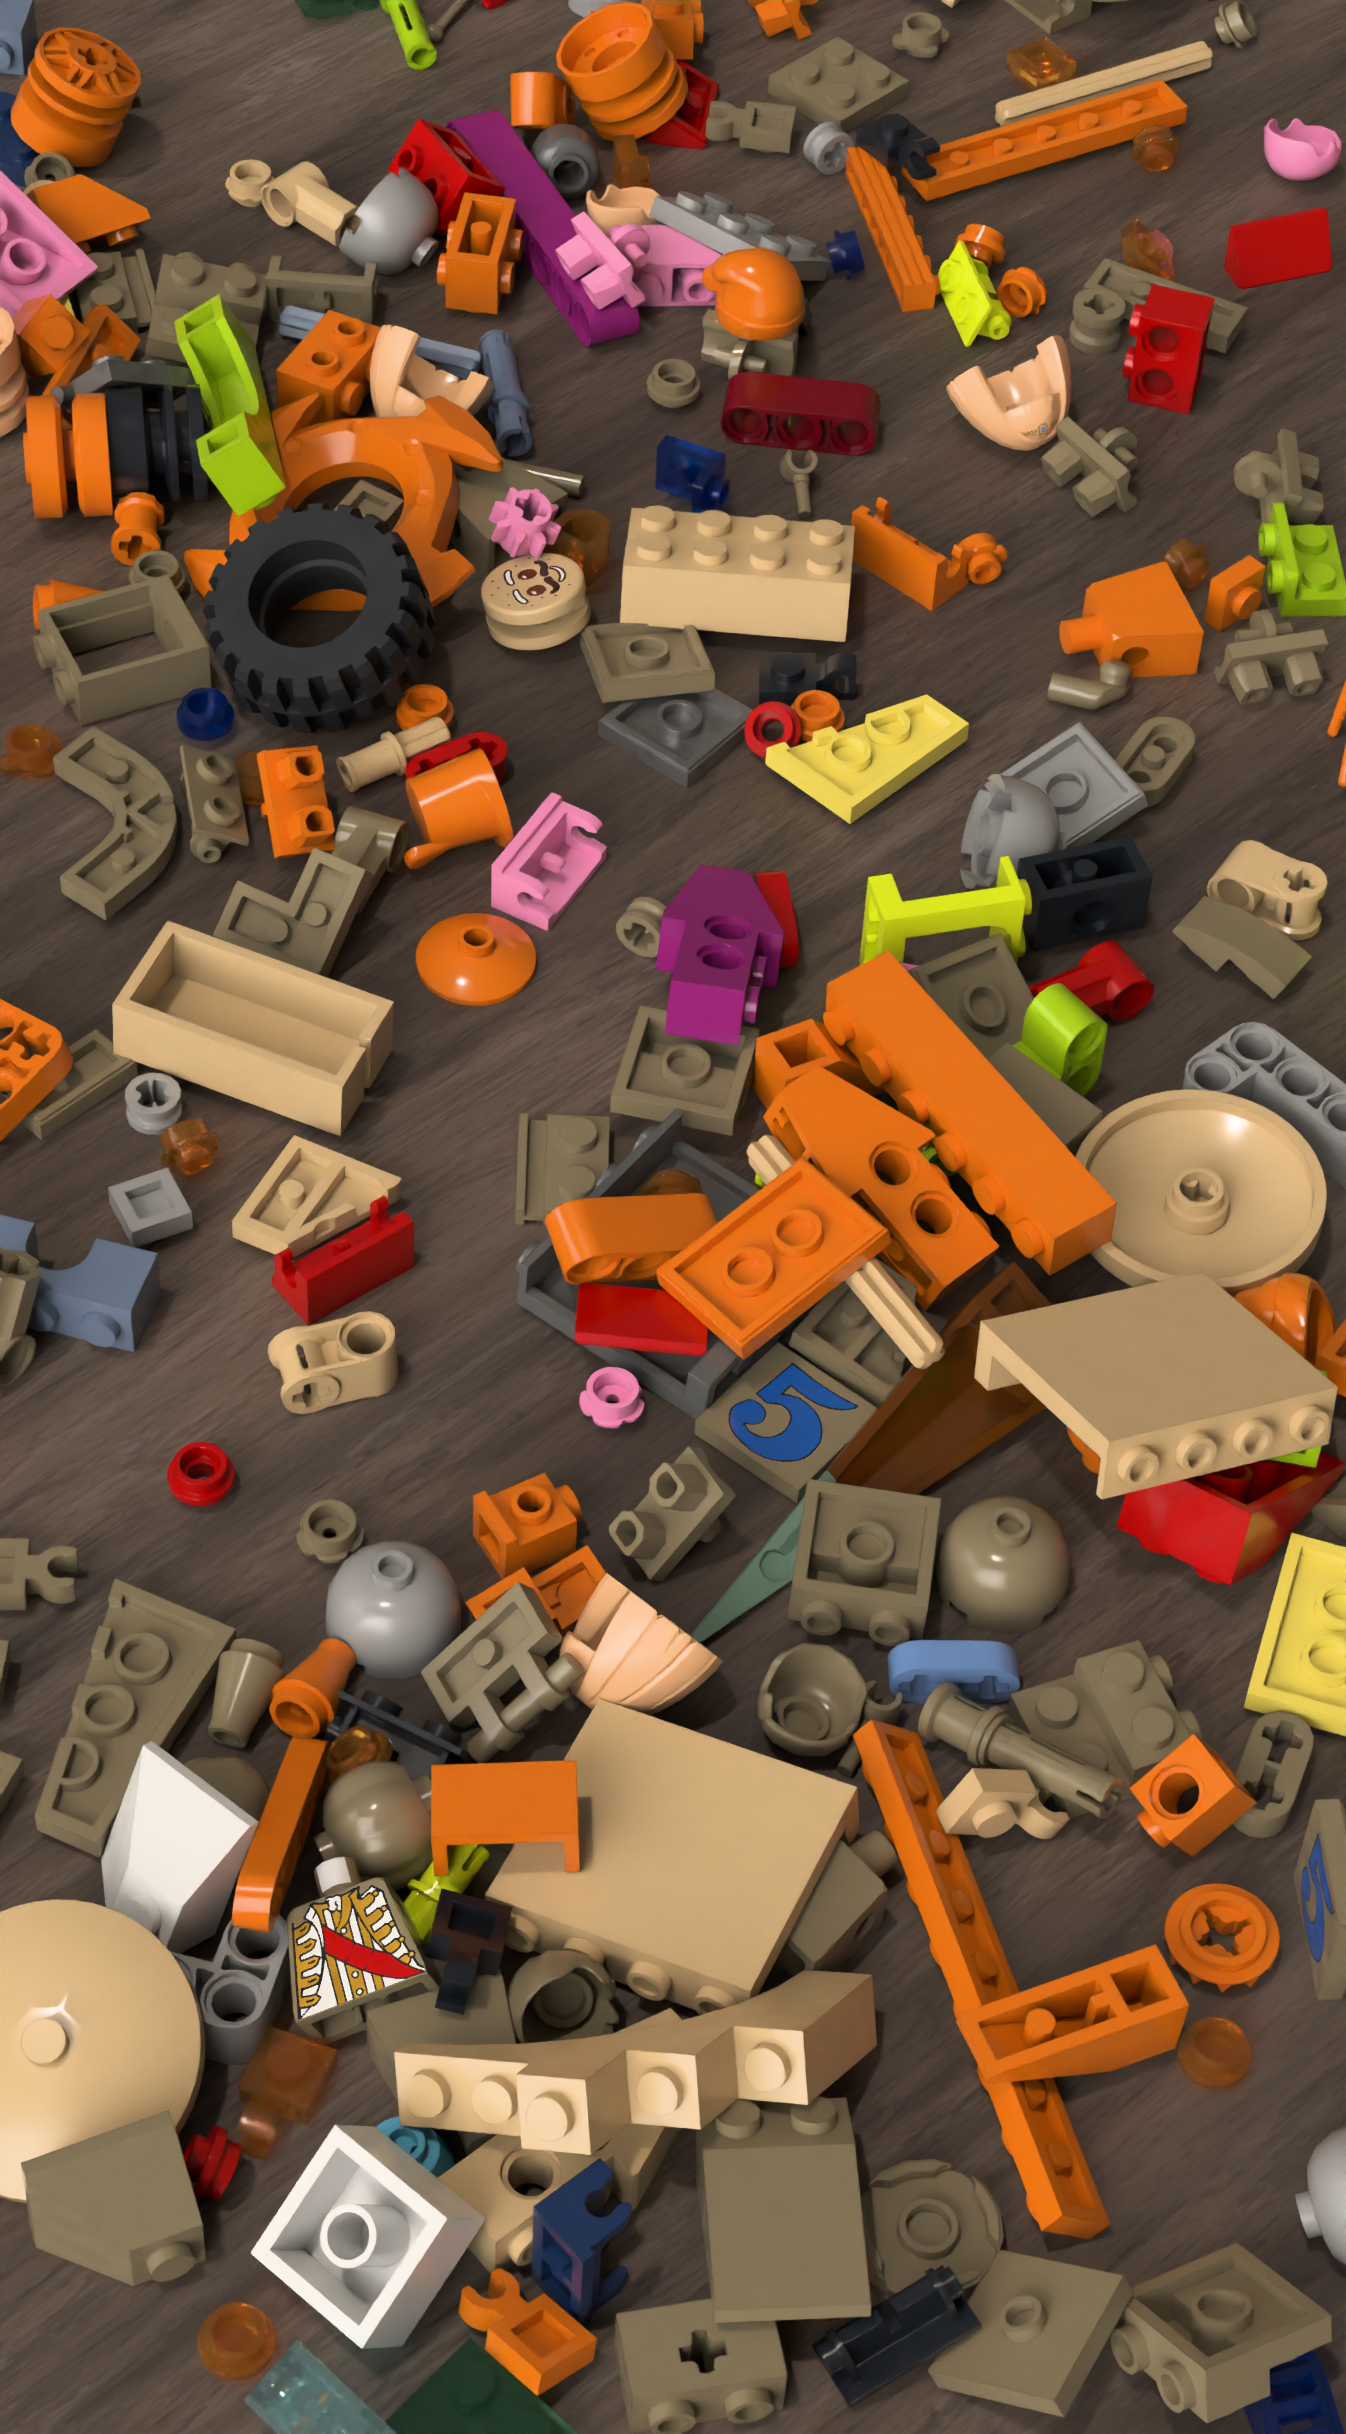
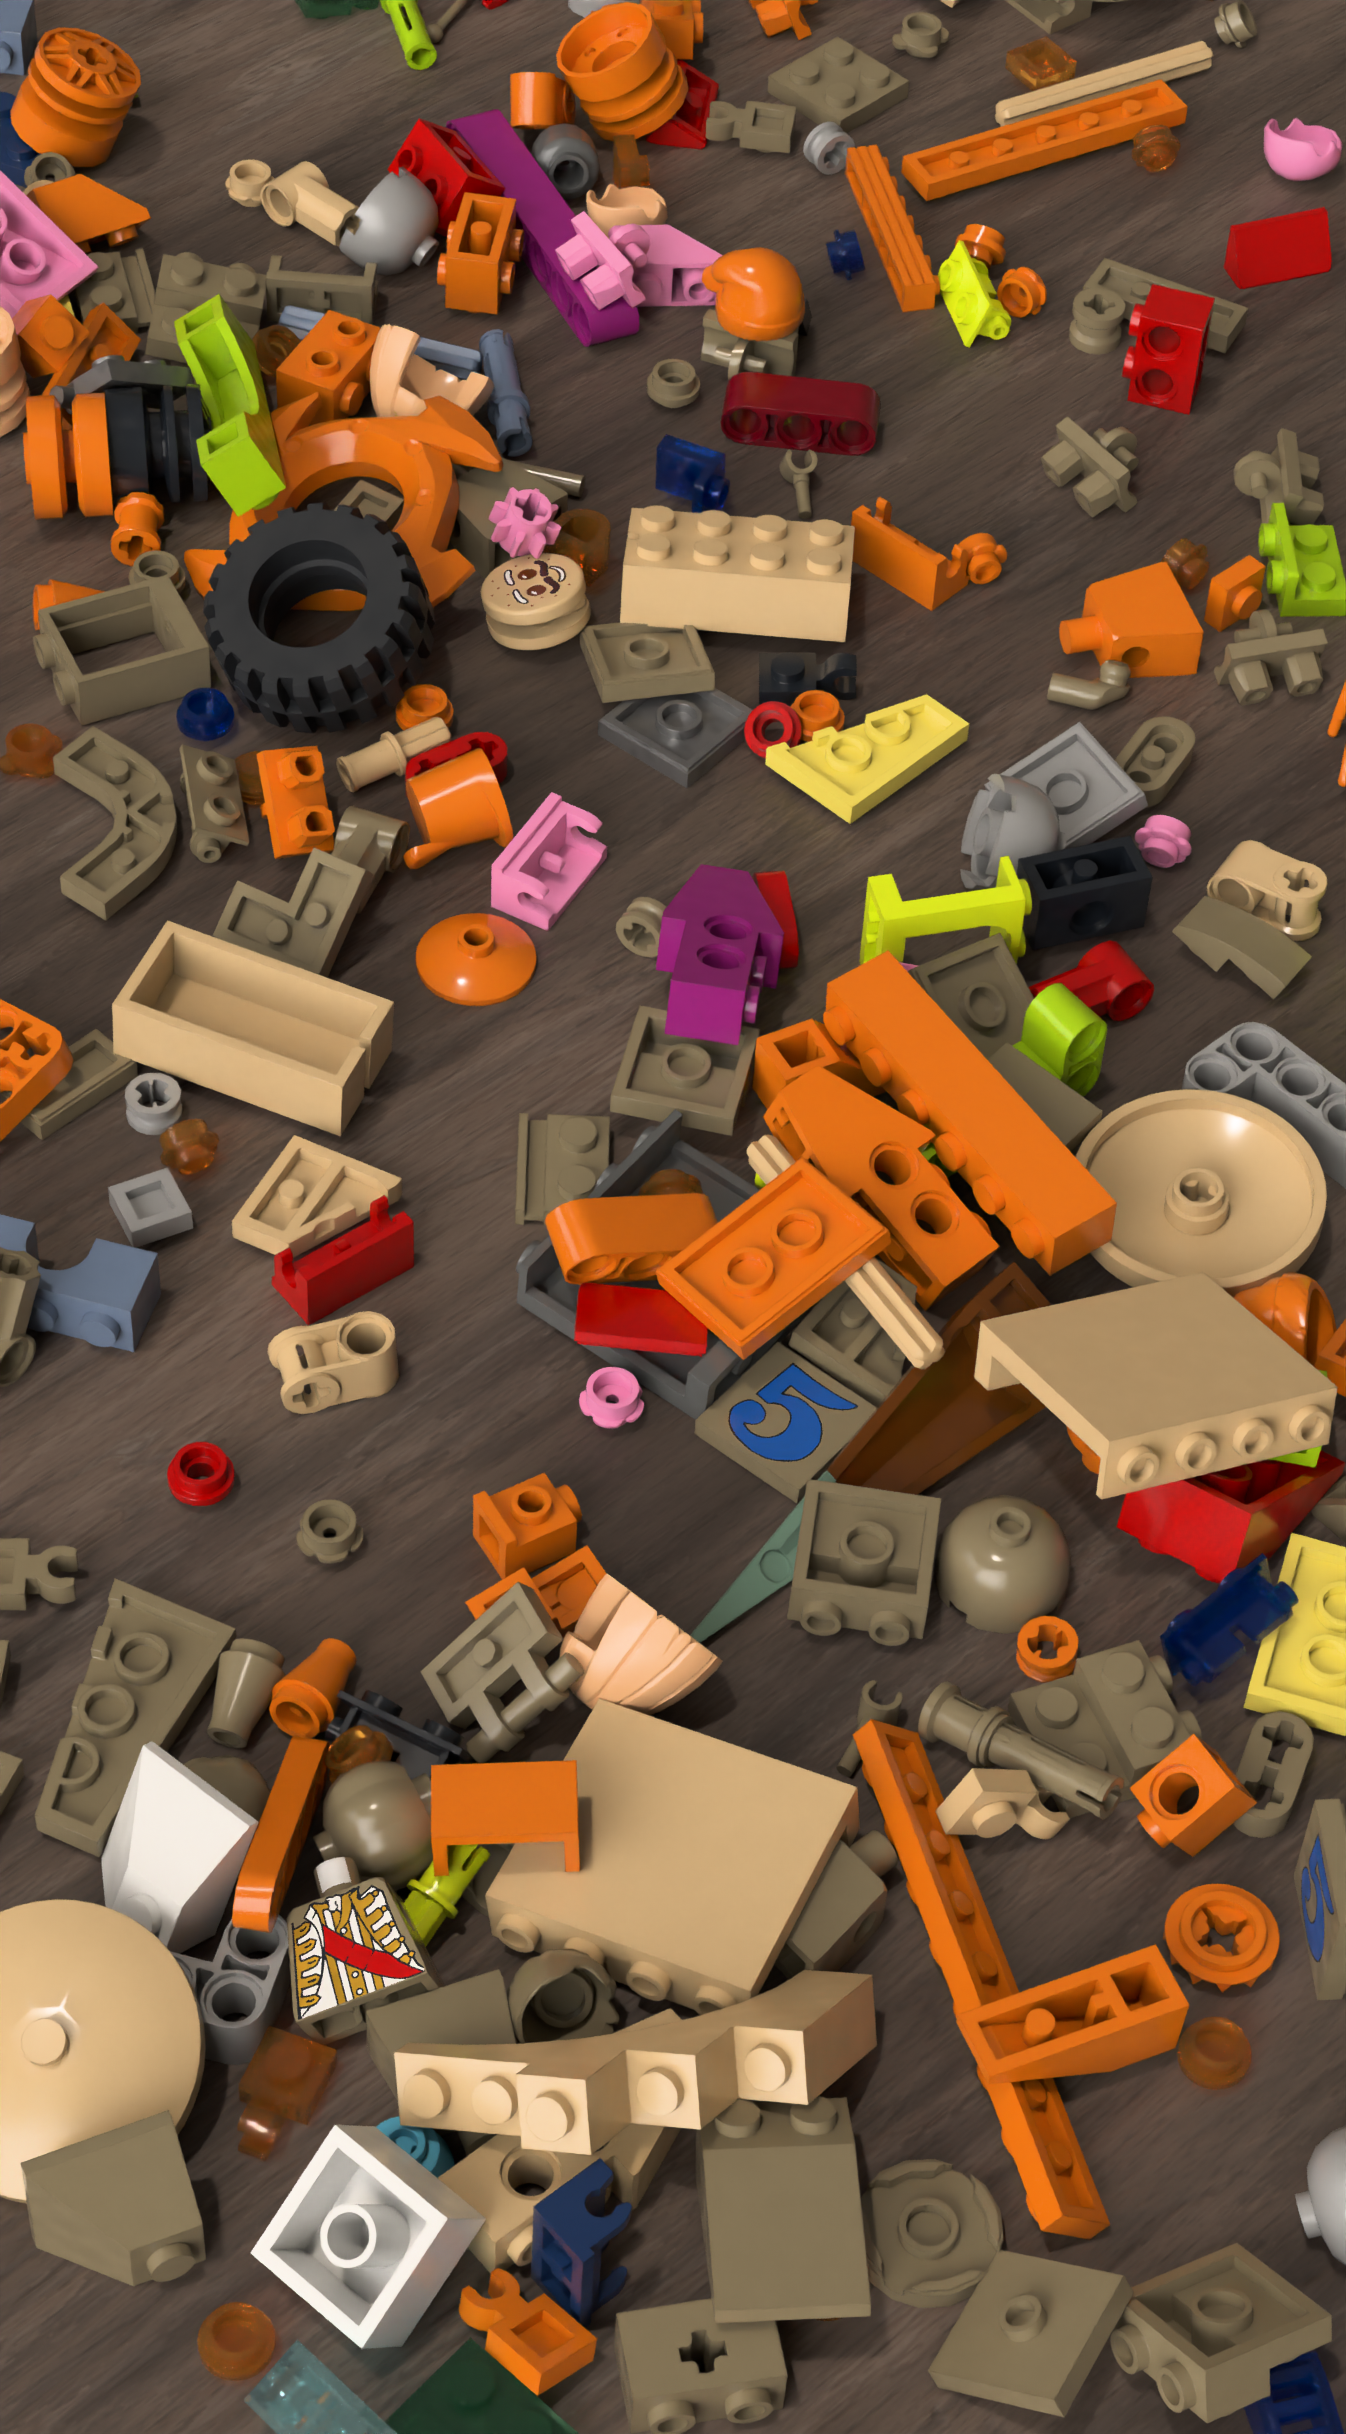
(211, 2162): red plate -> none
(273, 347): none -> clear orange plate
(393, 1608): light grey cylinder -> none
(469, 1938): black plate -> none
(674, 1514): dark tan hips -> none
(724, 230): light grey plate -> none
(811, 1700): dark tan hair -> none
(896, 141): black plate -> none
(897, 2335): black hinge -> none
(981, 1669): medium blue beam -> none
(1018, 406): light nougat hair -> none
(1063, 1638): none -> orange bush
(1147, 250): clear orange plate -> none
(1164, 841): none -> bright pink plate
(1202, 1638): none -> clear blue hinge

